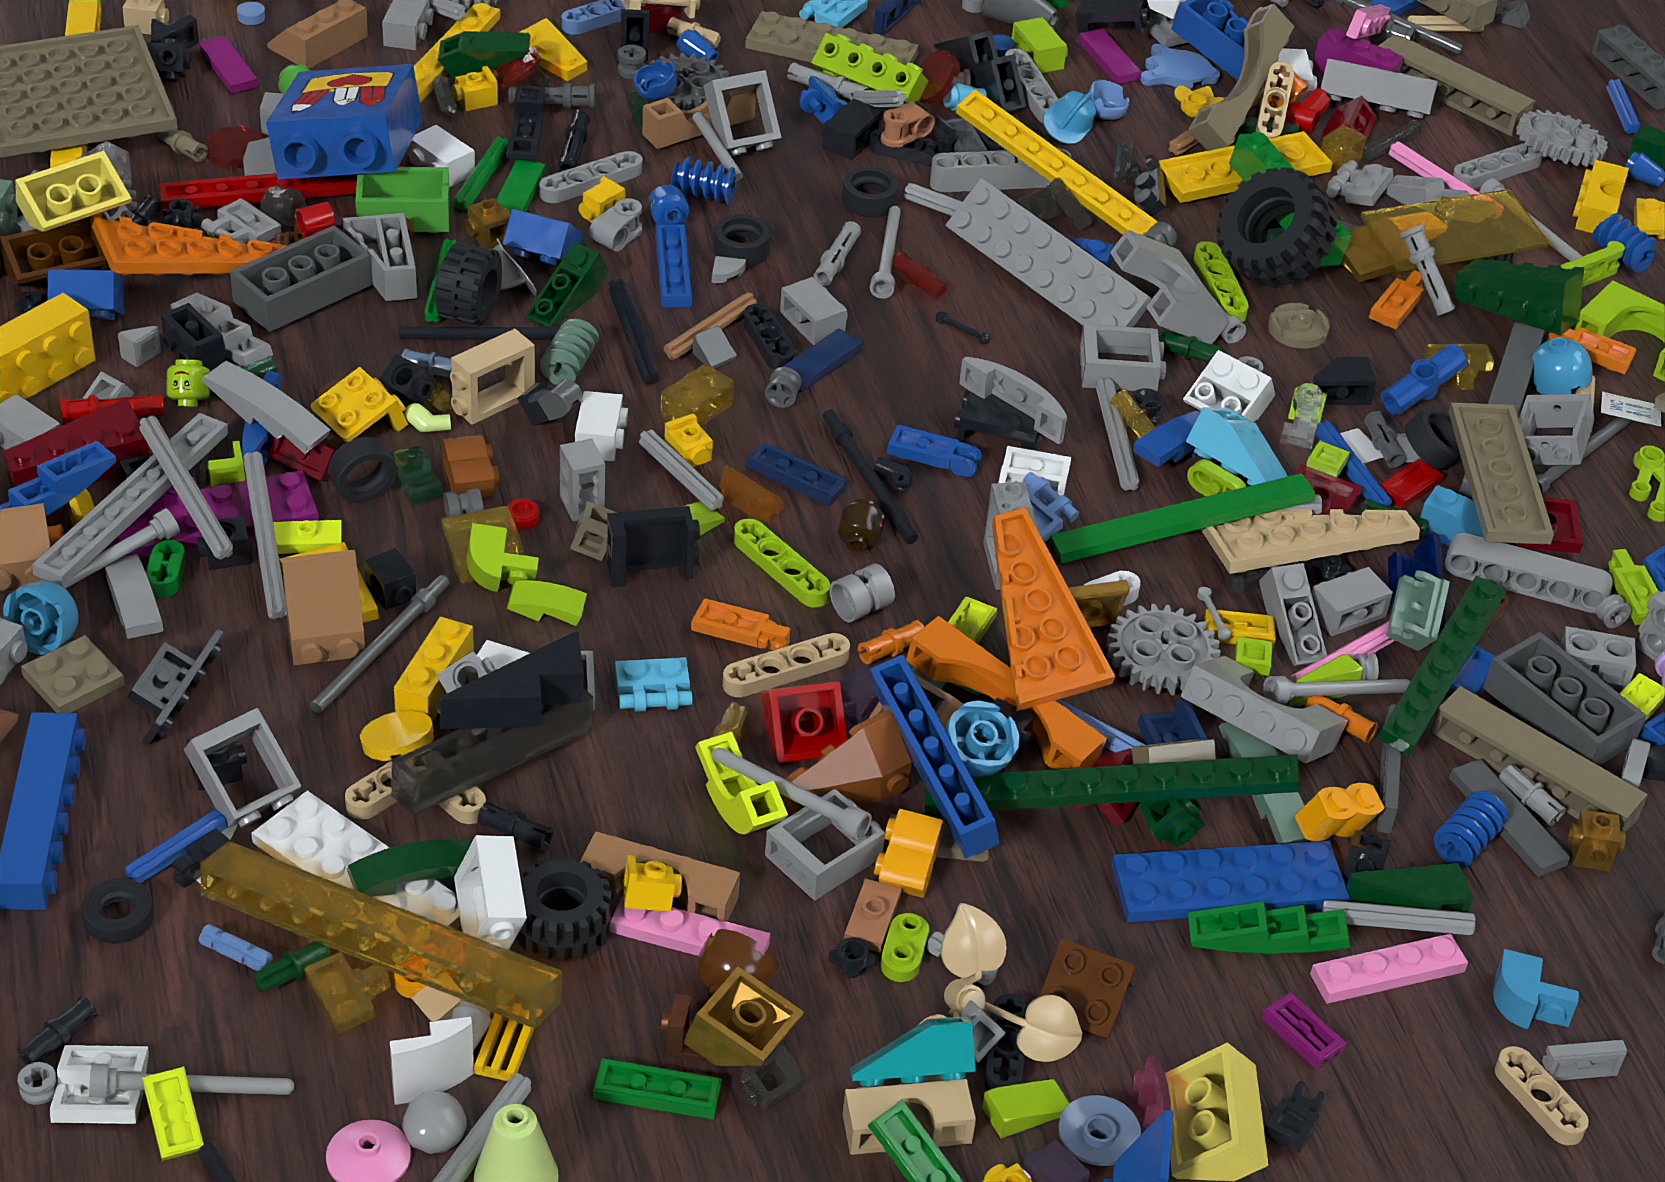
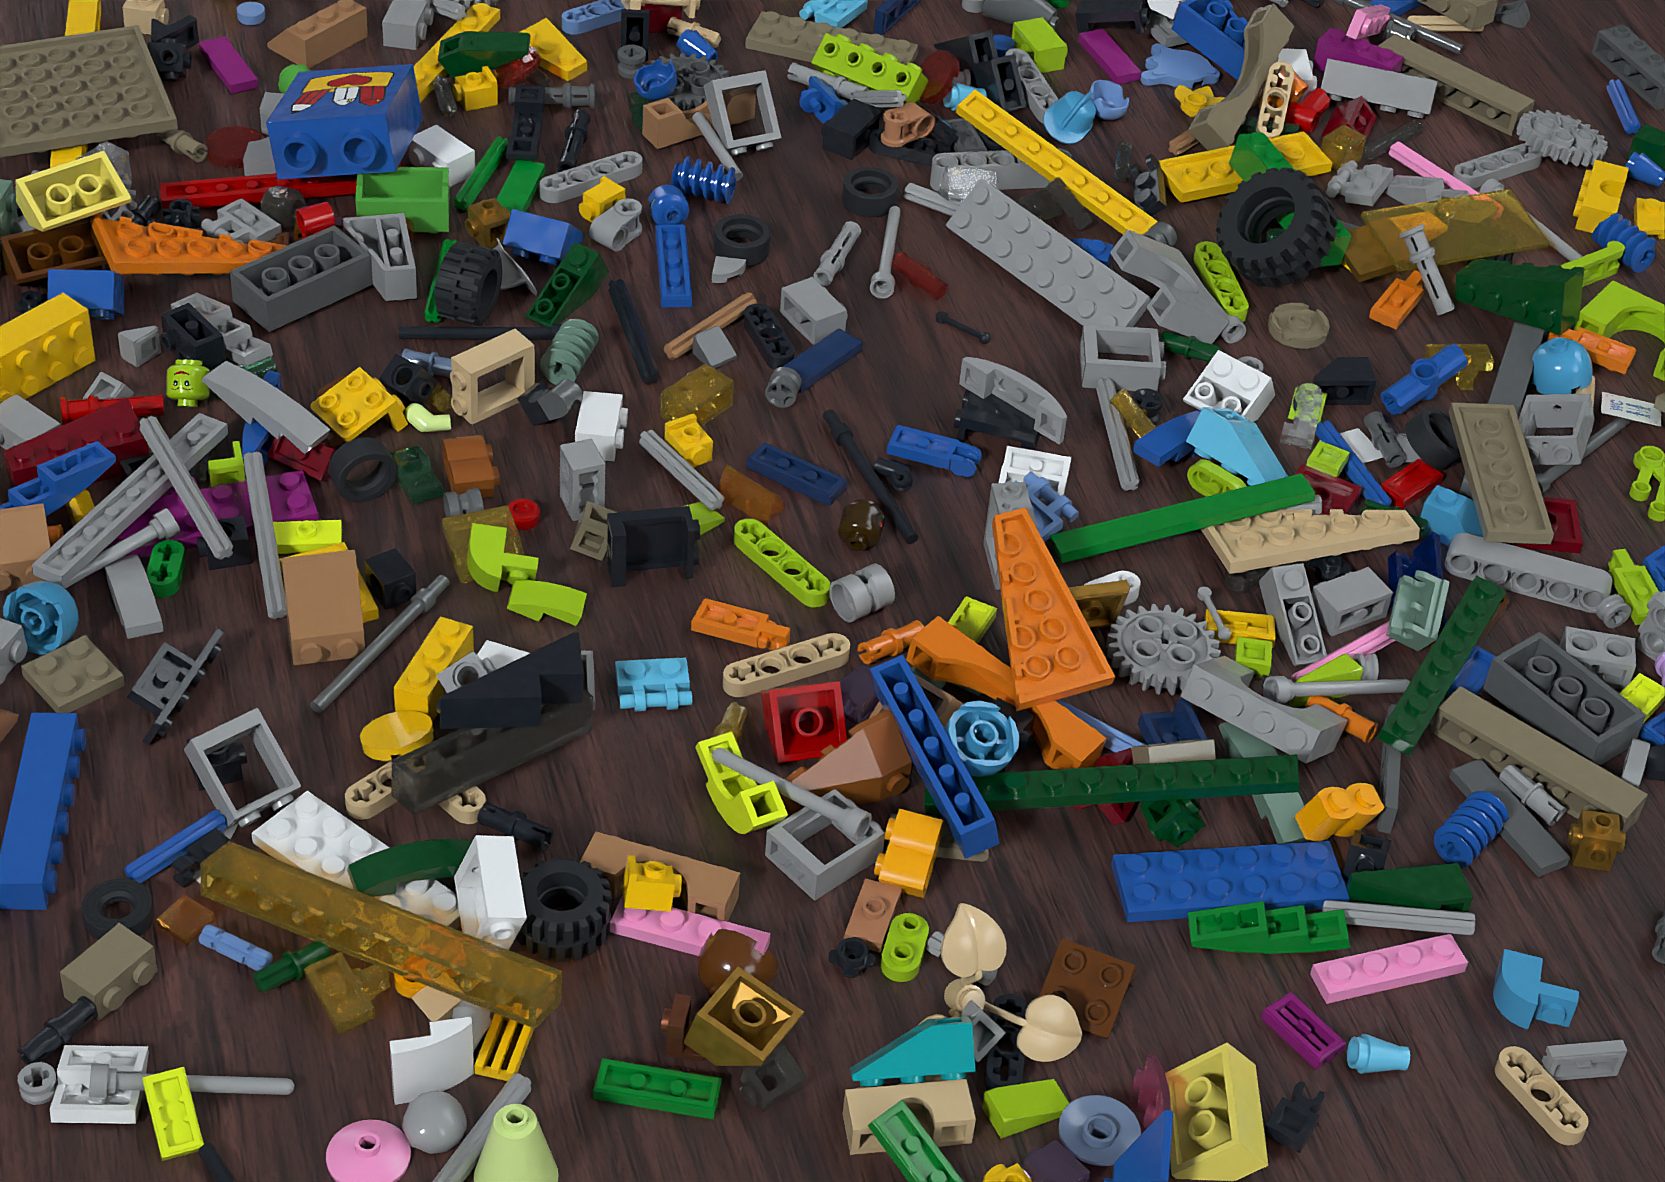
(110, 970): none -> dark tan brick
(185, 919): none -> clear orange tile
(959, 182): none -> clear slope
(1376, 1055): none -> medium azure cone

